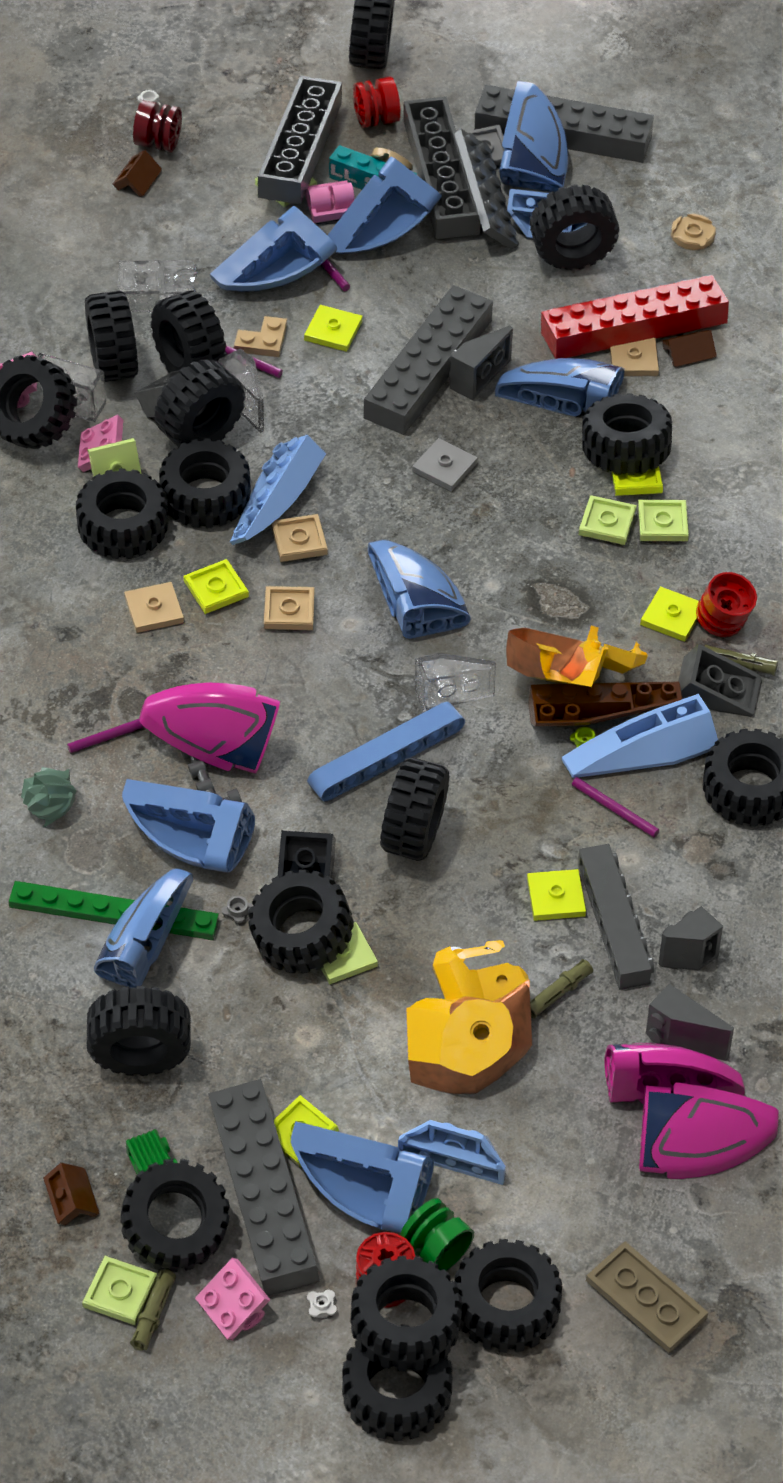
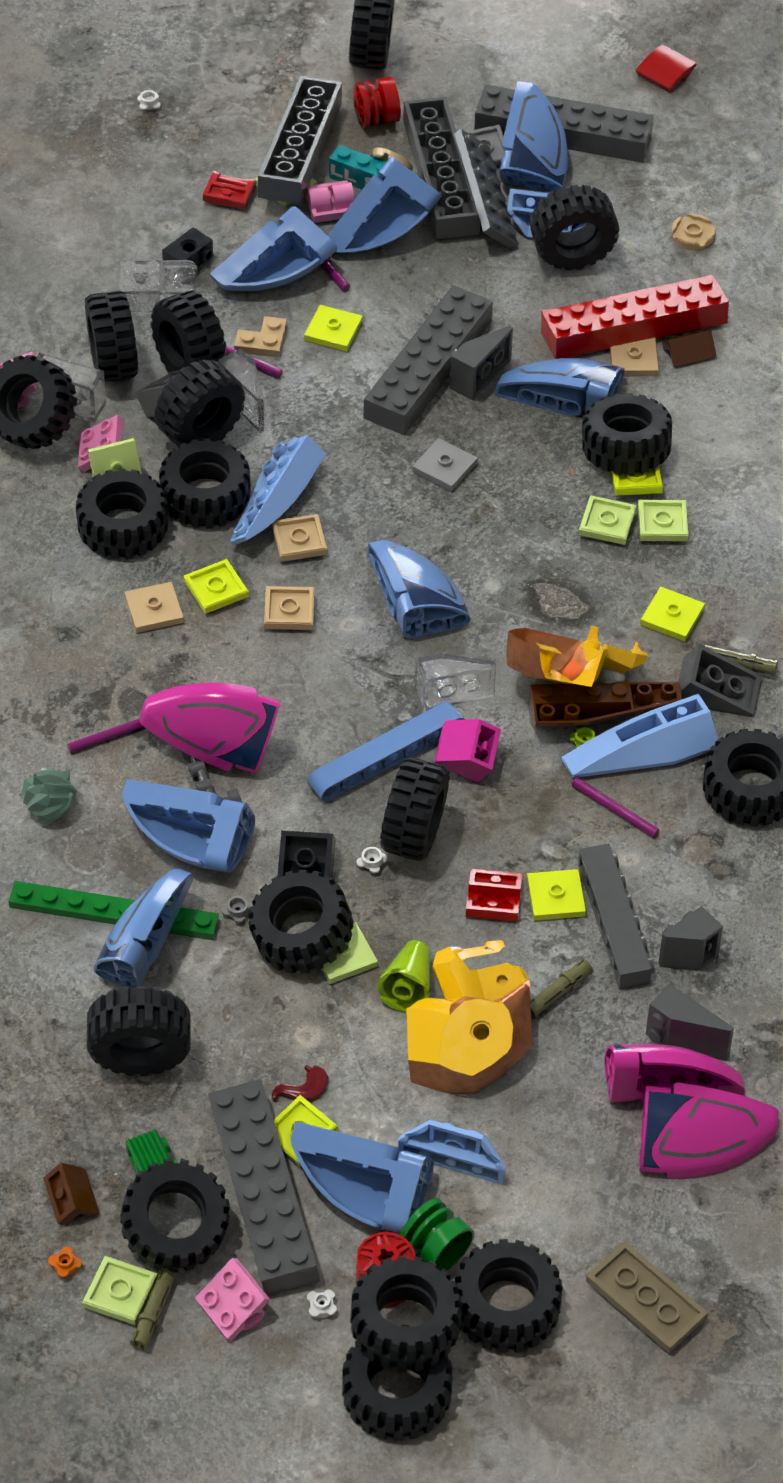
(68, 1268): none -> orange plate
(138, 173): reddish brown panel -> none
(157, 126): dark red wheel -> none
(190, 246): none -> black brick
(229, 190): none -> red plate
(311, 1090): none -> dark red piece
(375, 854): none -> white plate
(406, 977): none -> lime cone
(468, 747): none -> dark pink slope
(494, 895): none -> red slope
(665, 68): none -> red slope
(726, 604): red wheel -> none

